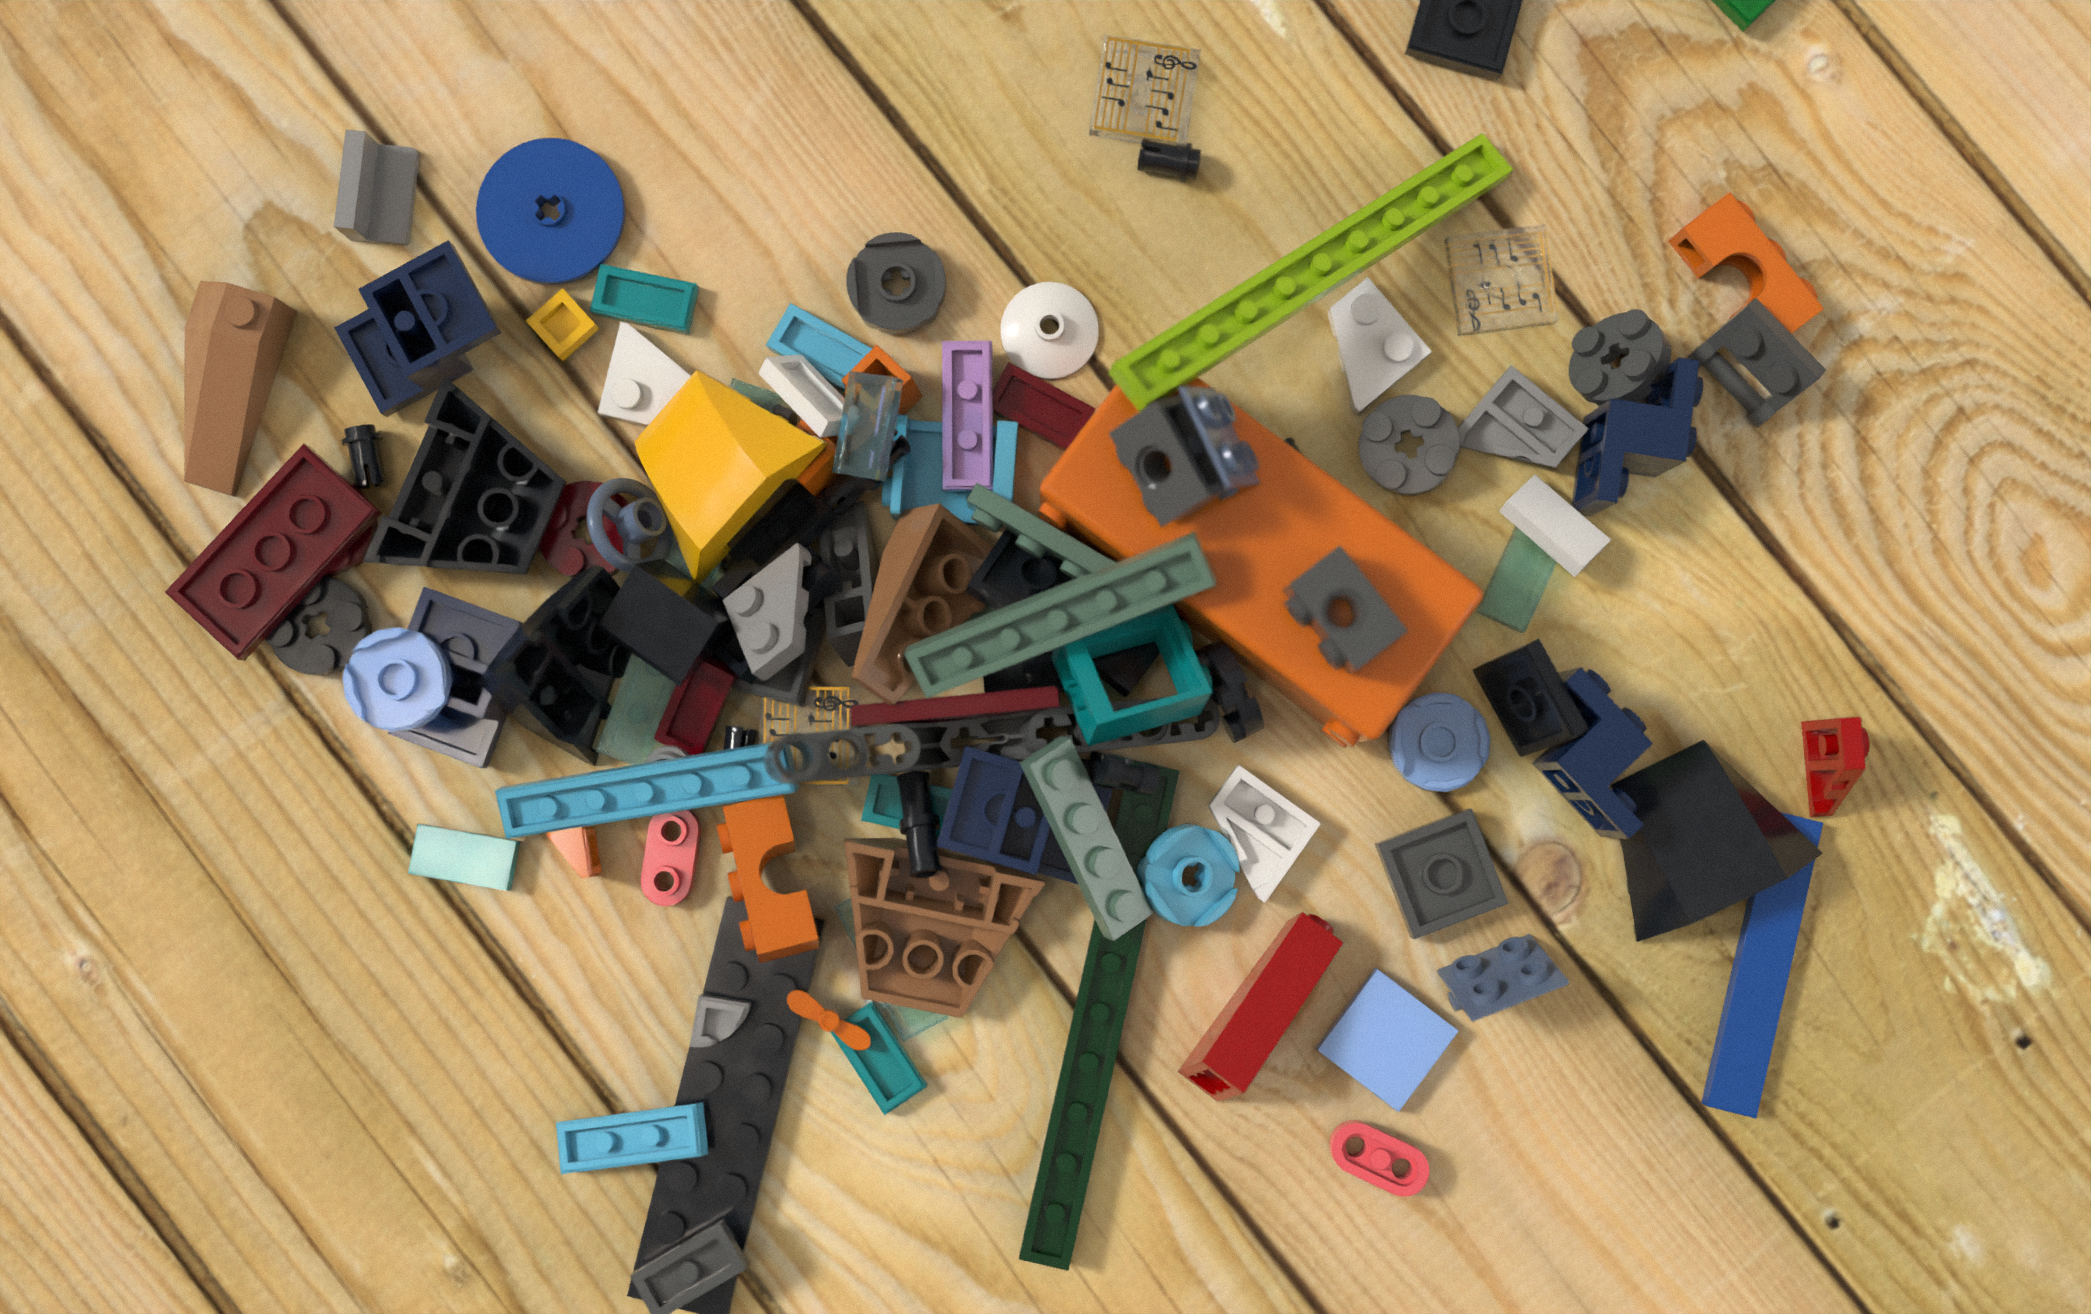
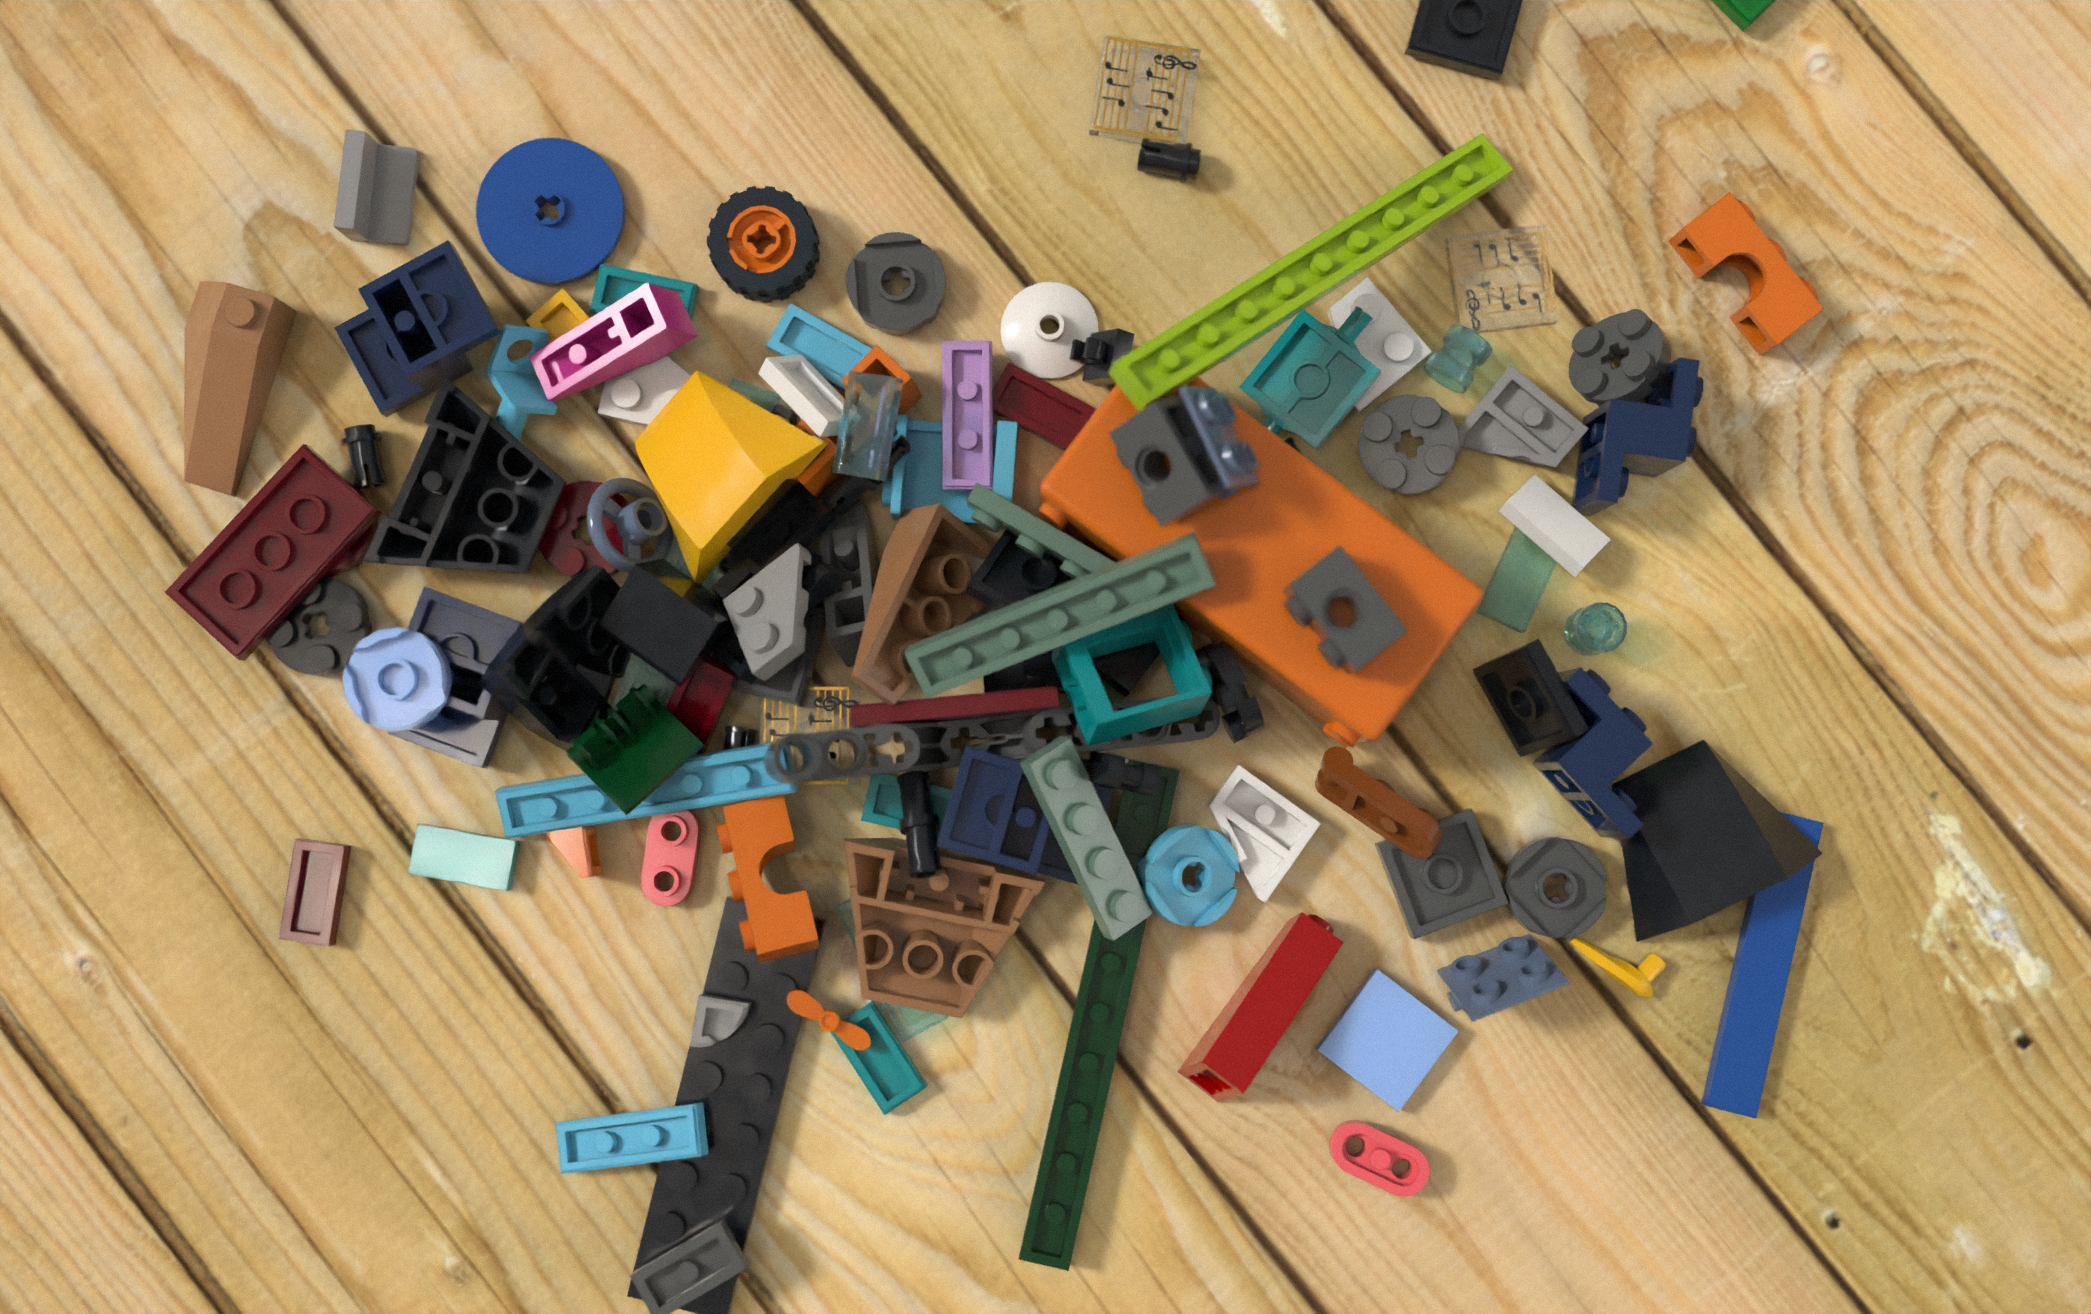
(315, 892): none -> tile
(517, 379): none -> medium azure bracket
(614, 341): none -> dark pink slope
(634, 748): none -> dark green hinge
(763, 244): none -> black wheel
(1100, 353): none -> black tile
(1312, 377): none -> teal plate
(1377, 805): none -> dark orange plate
(1438, 742): light blue tile -> none
(1460, 355): none -> clear light blue wheel
(1583, 887): none -> dark grey plate
(1606, 627): none -> clear light blue wheel
(1634, 979): none -> yellow bar
(1766, 353): dark grey plate -> none
(1833, 761): red wing -> none

